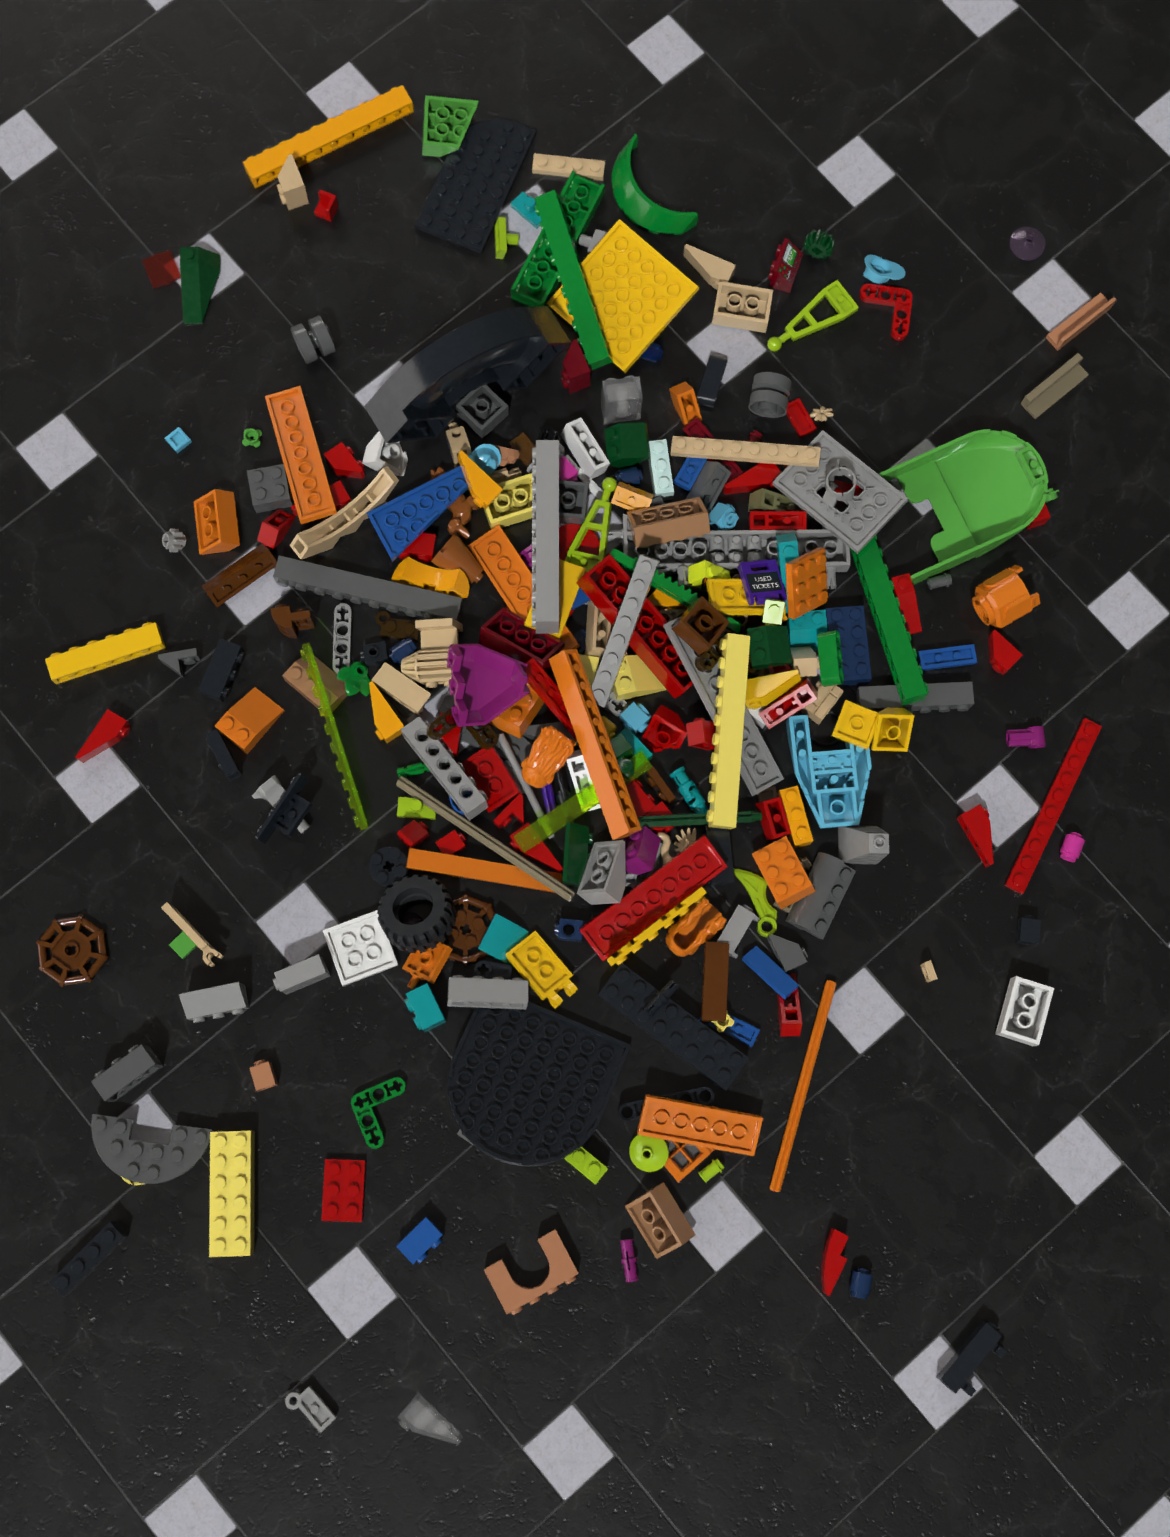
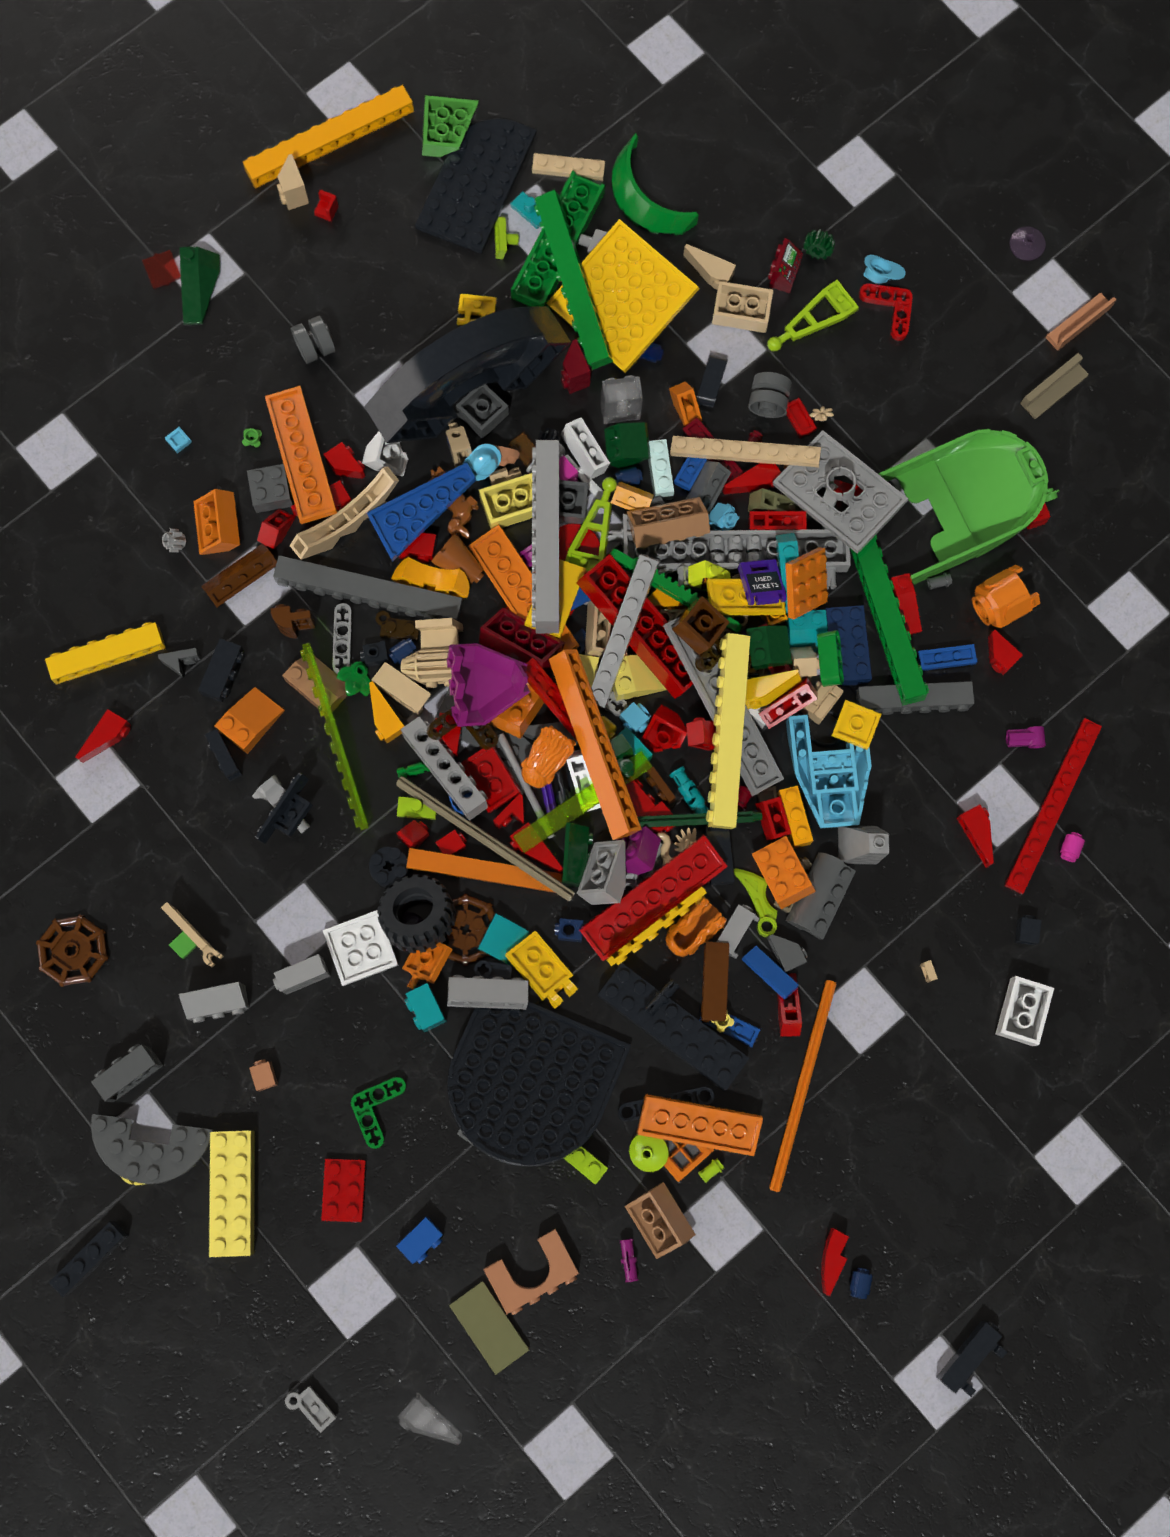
(476, 306): none -> yellow plate
(481, 486): light orange slope -> none
(489, 1327): none -> olive tile
(743, 797): none -> dark red bush
(773, 612): bracket -> none
(892, 730): yellow slope -> none

